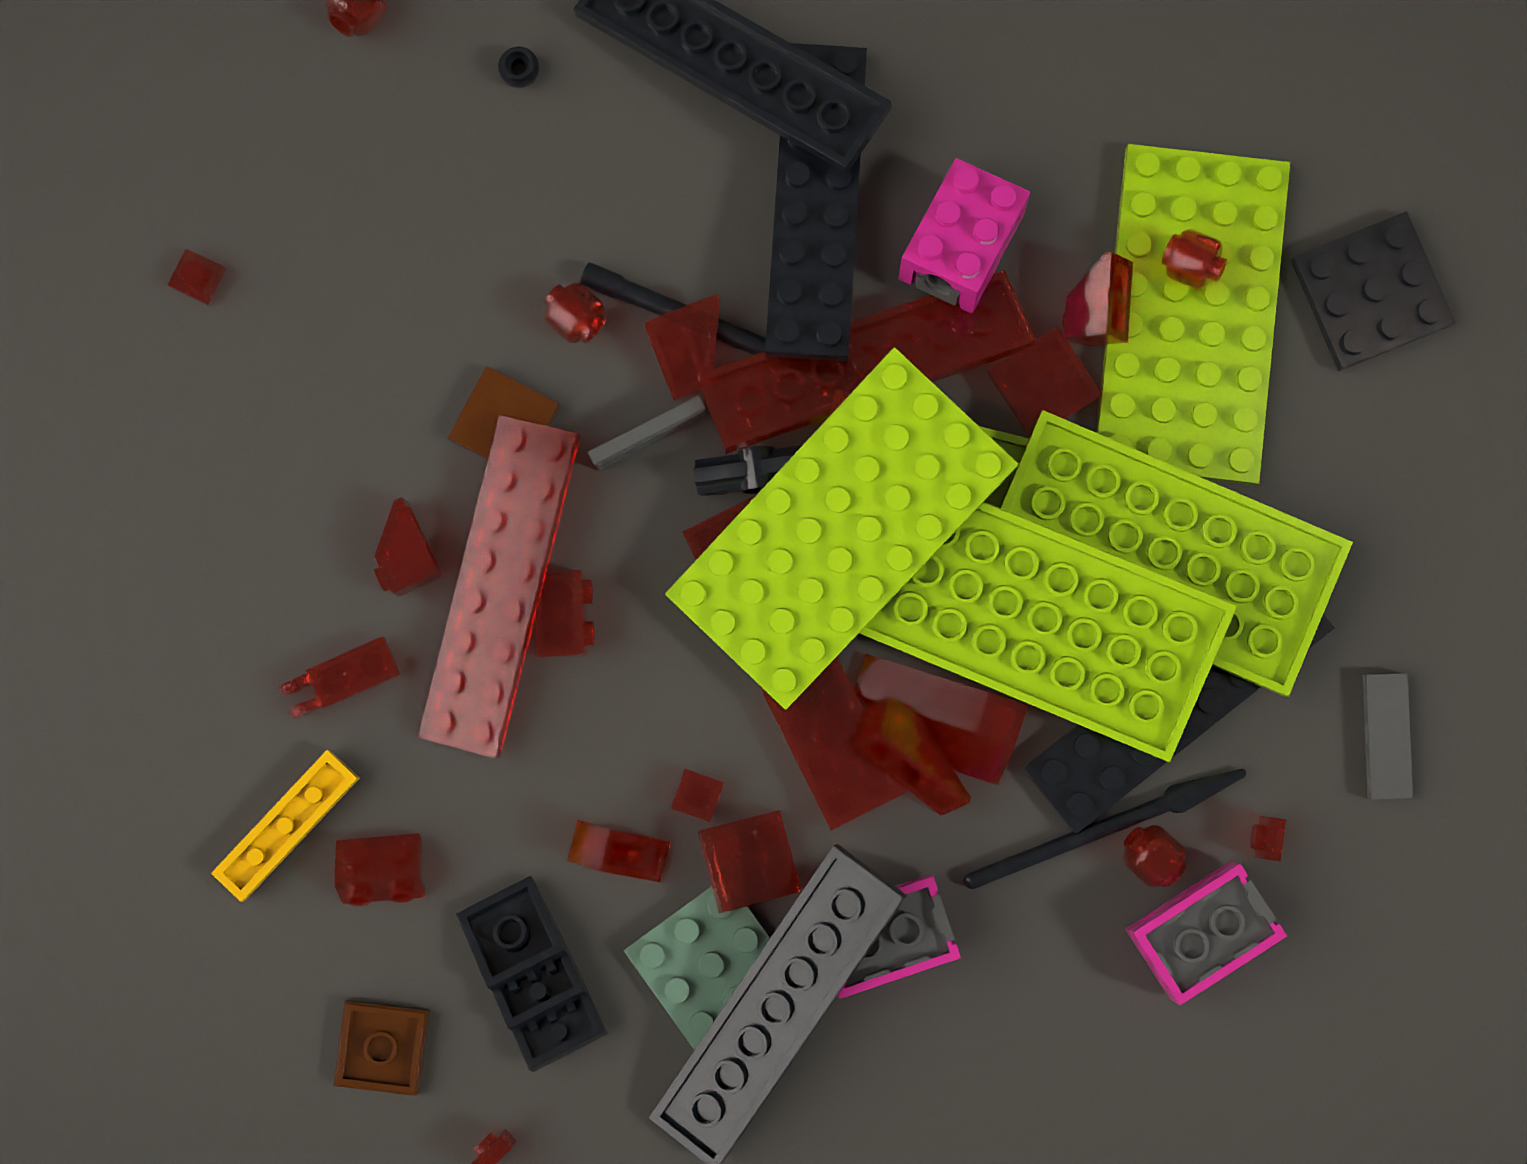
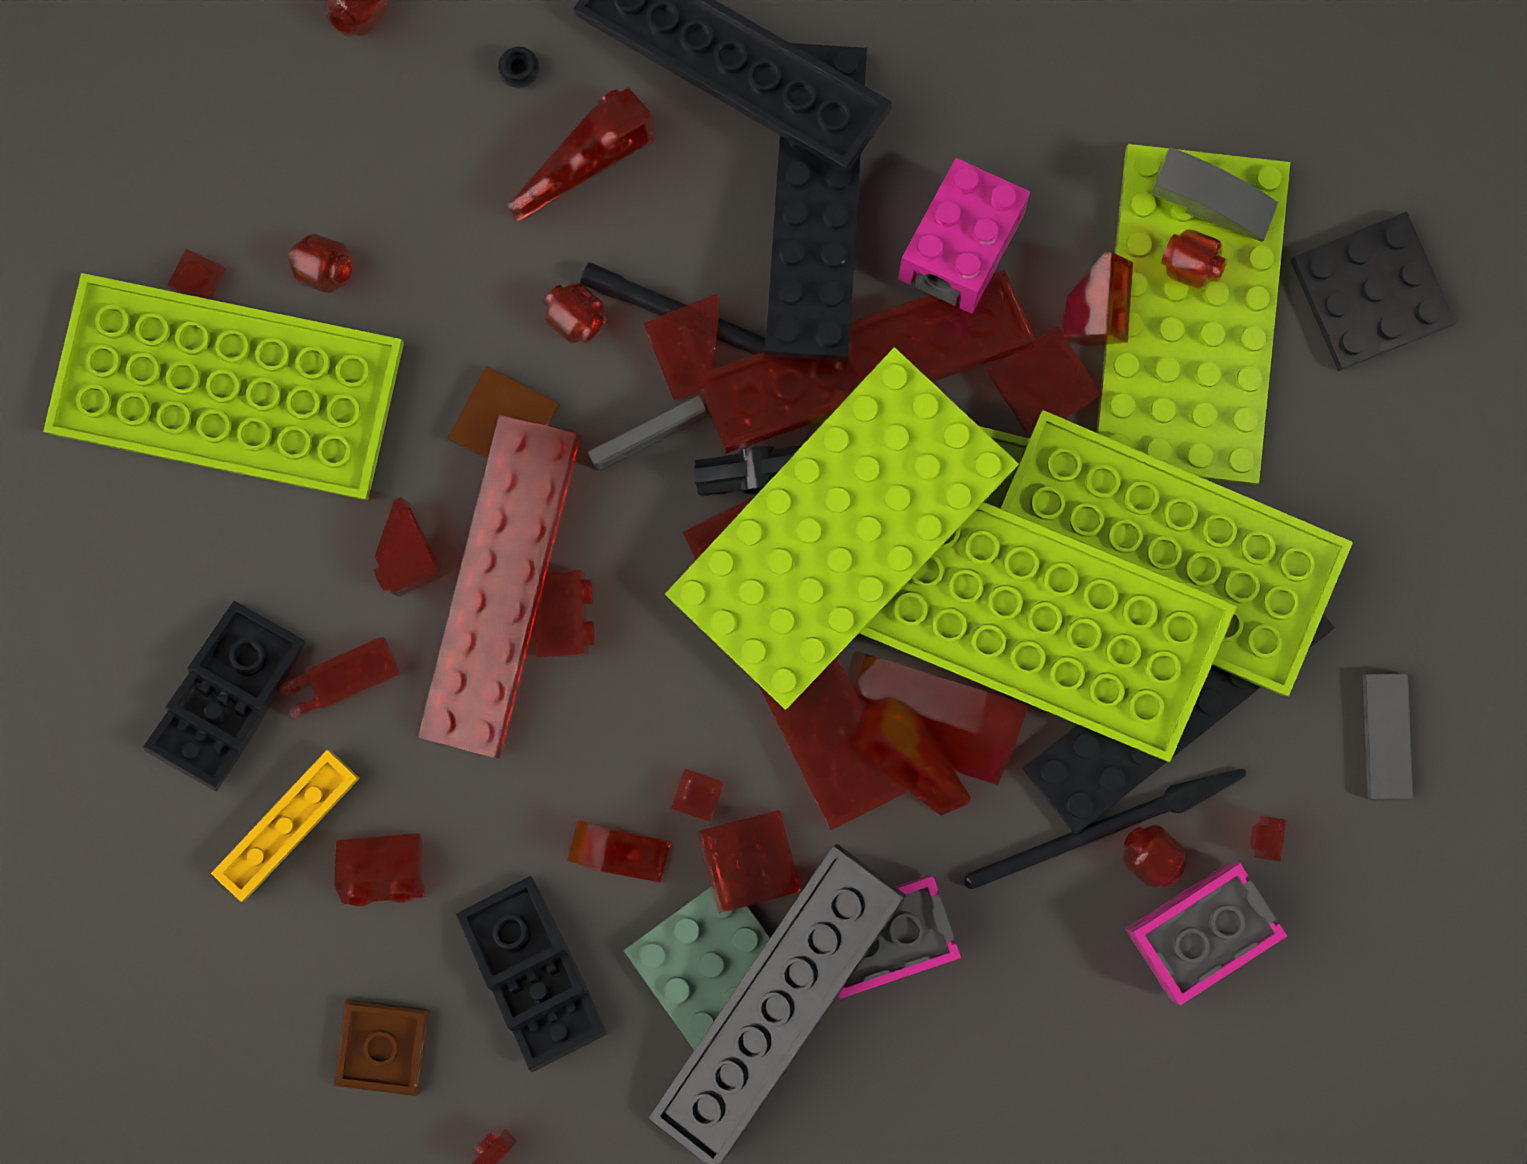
(224, 386): none -> lime plate
(224, 695): none -> black slope
(321, 263): none -> clear red head
(600, 140): none -> clear red wedge
(1214, 194): none -> dark grey slope

